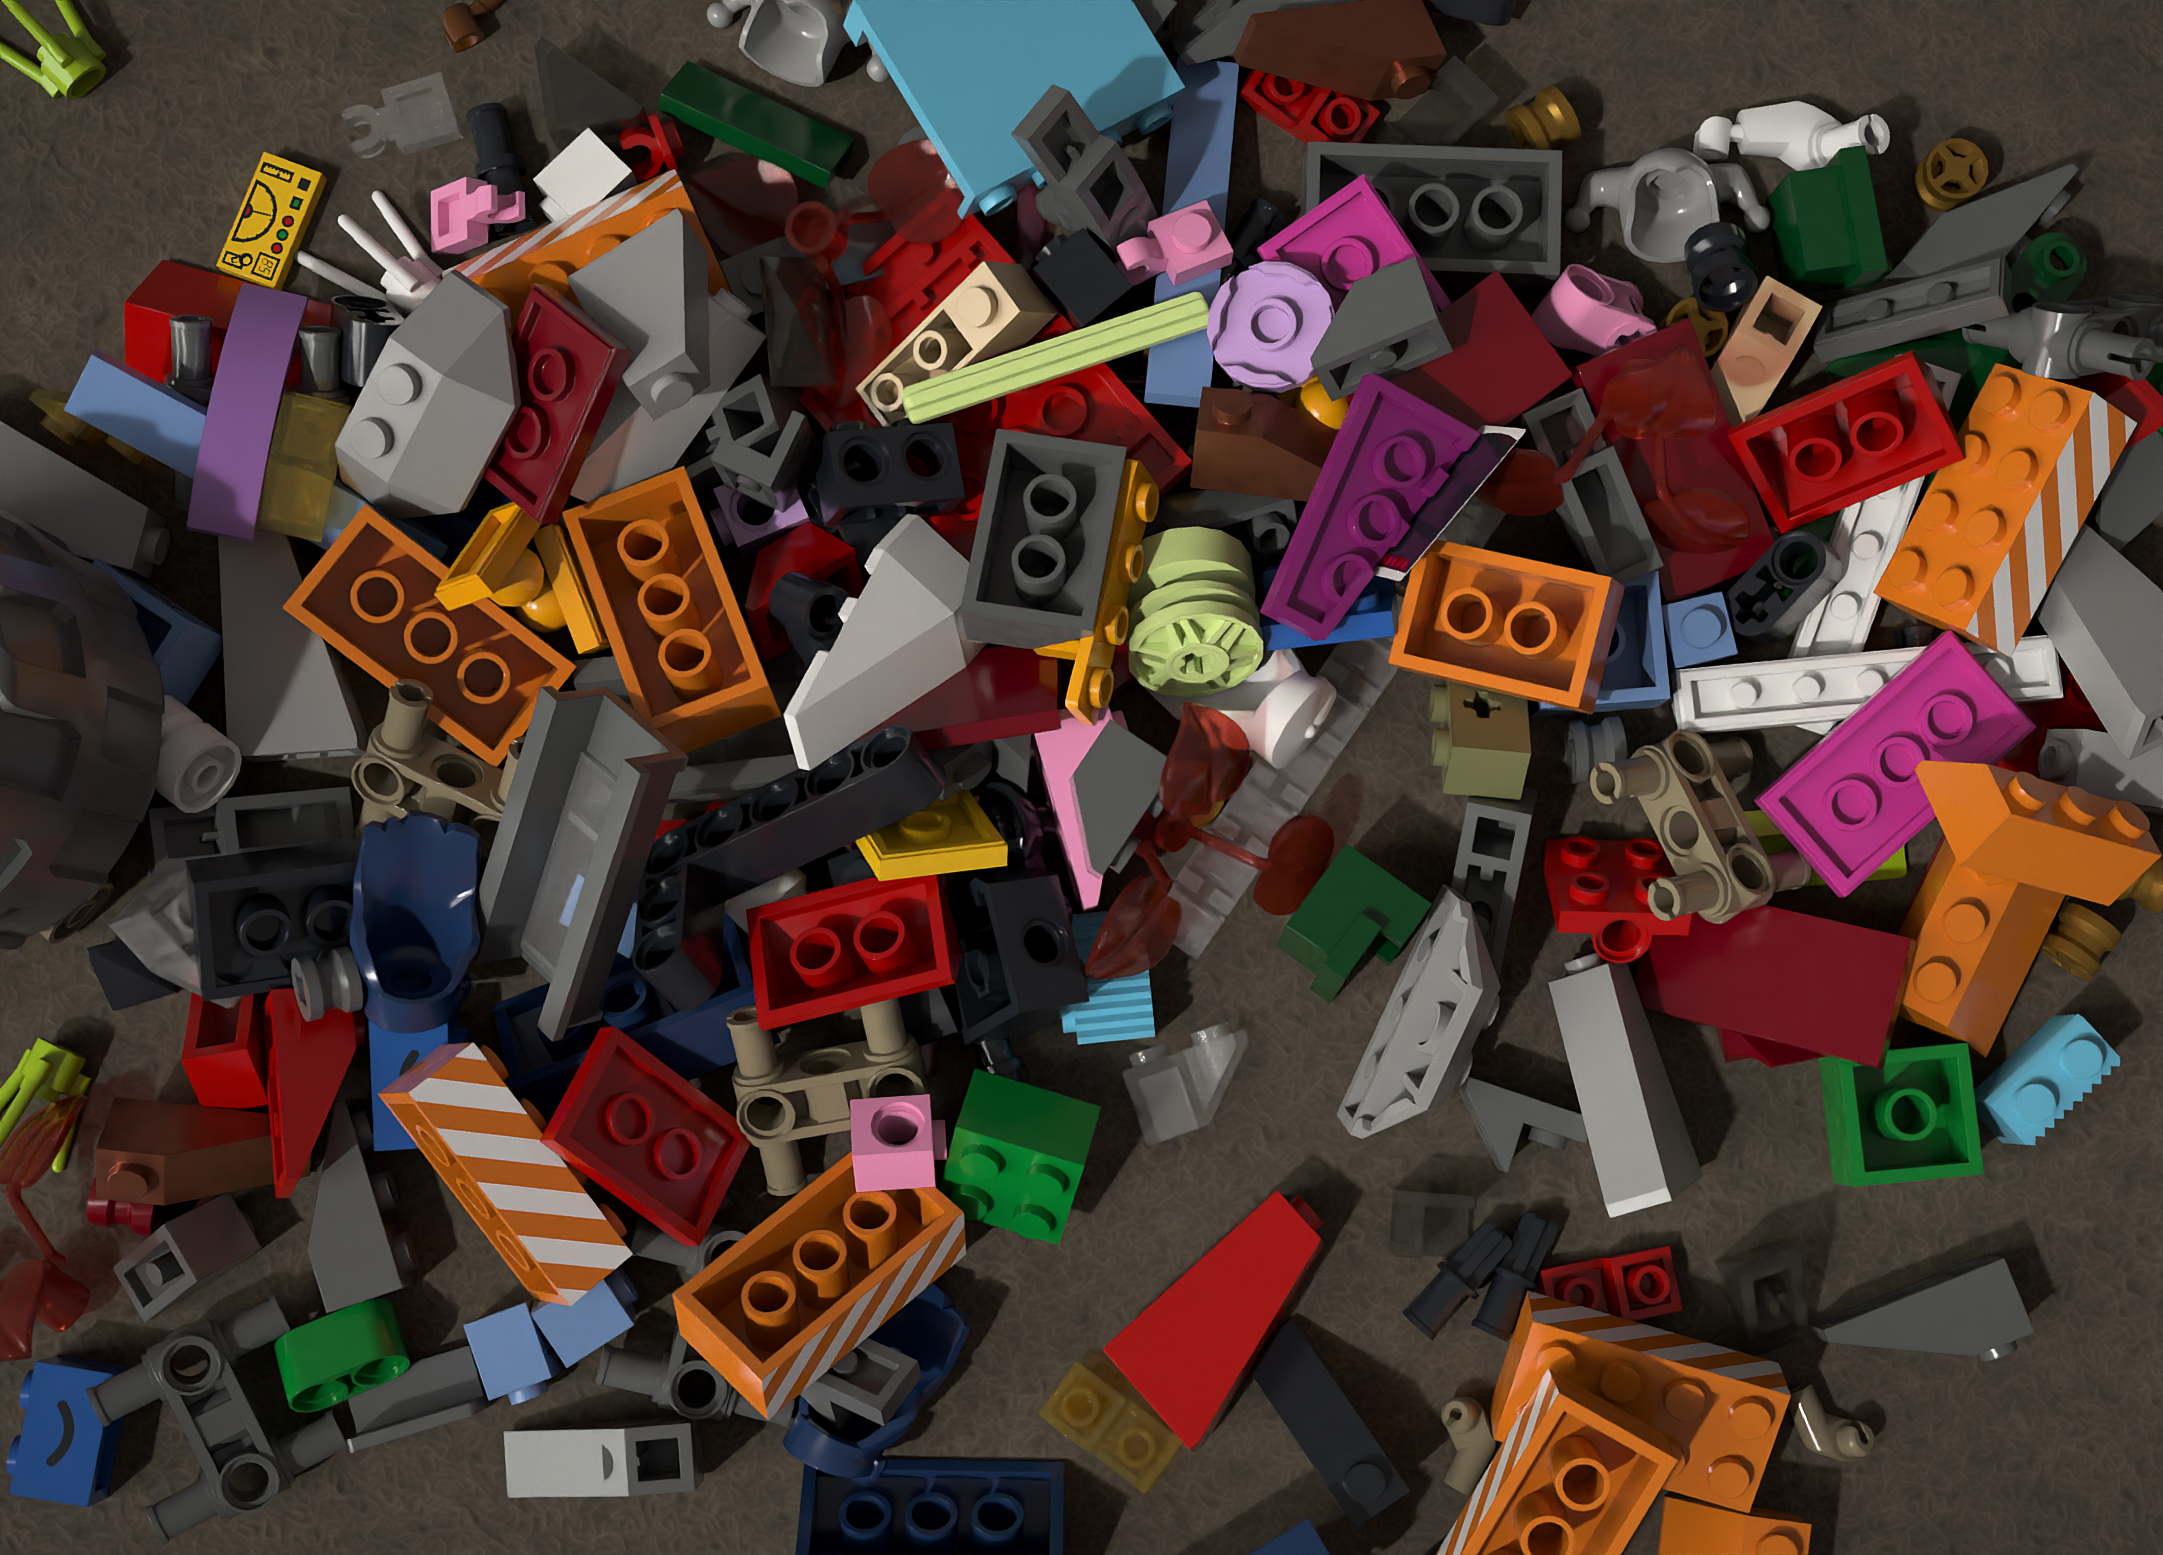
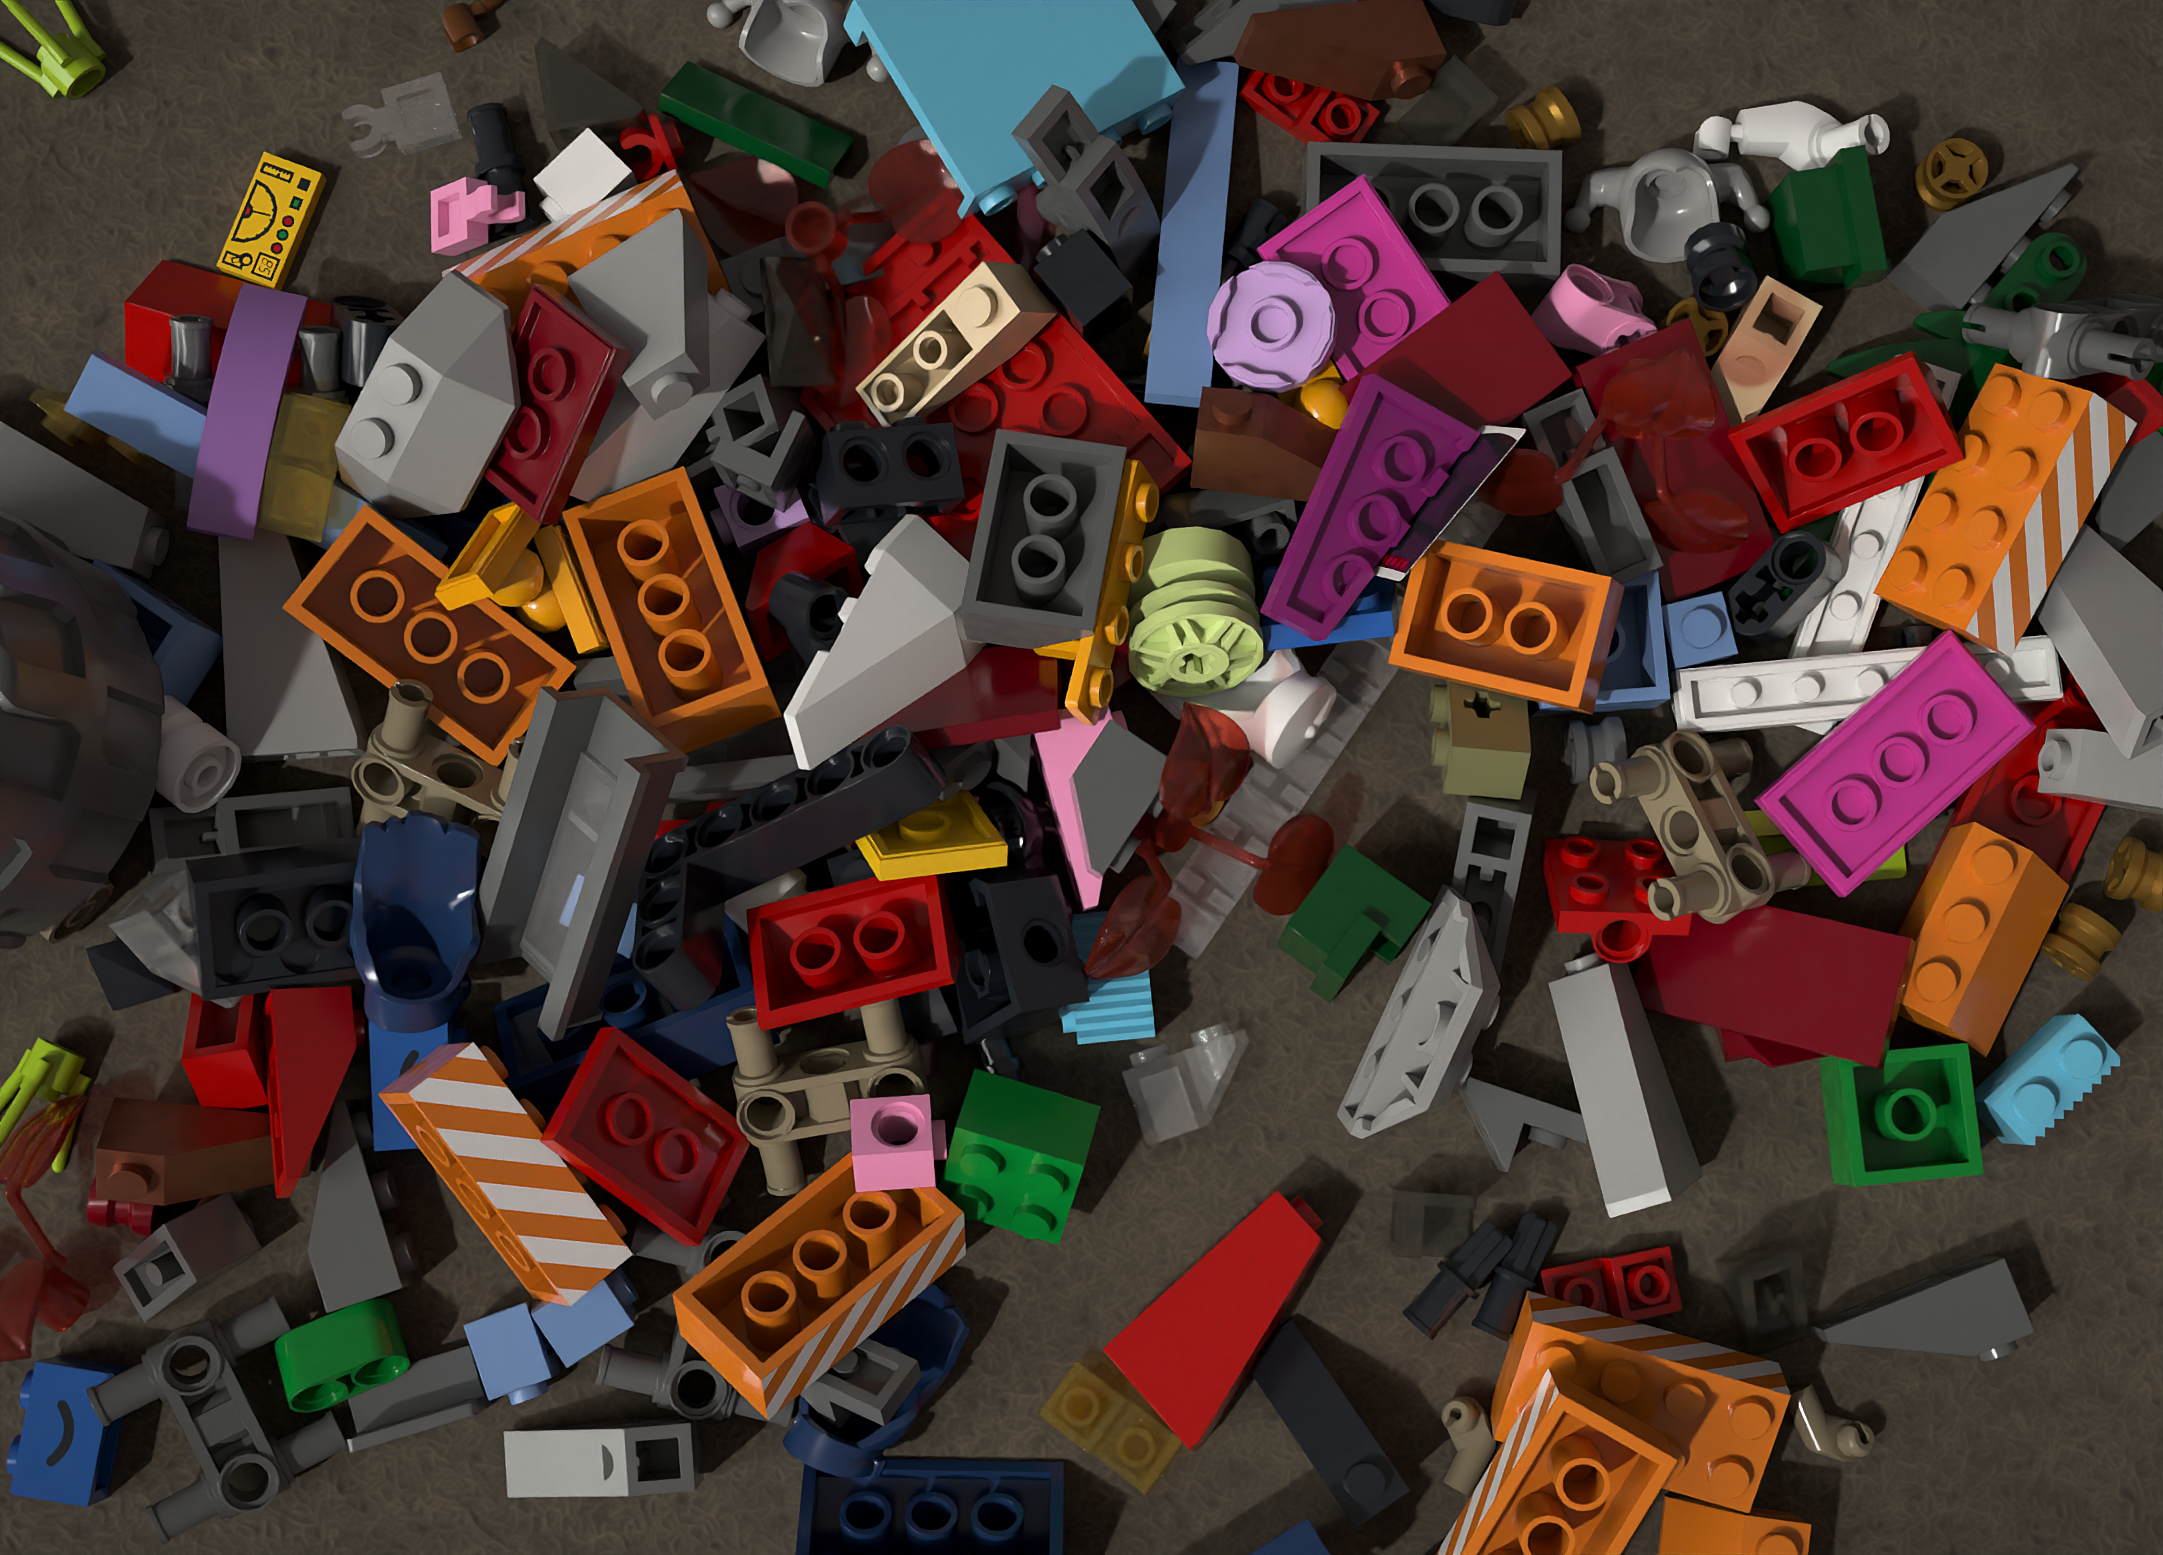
(327, 983): dark grey wheel -> none
(405, 280): white plant -> none
(1055, 357): yellowish green axle -> none
(1180, 243): bright pink plate -> none
(1381, 329): dark grey slope -> none
(1913, 310): dark grey tile -> none
(2038, 830): orange slope -> none

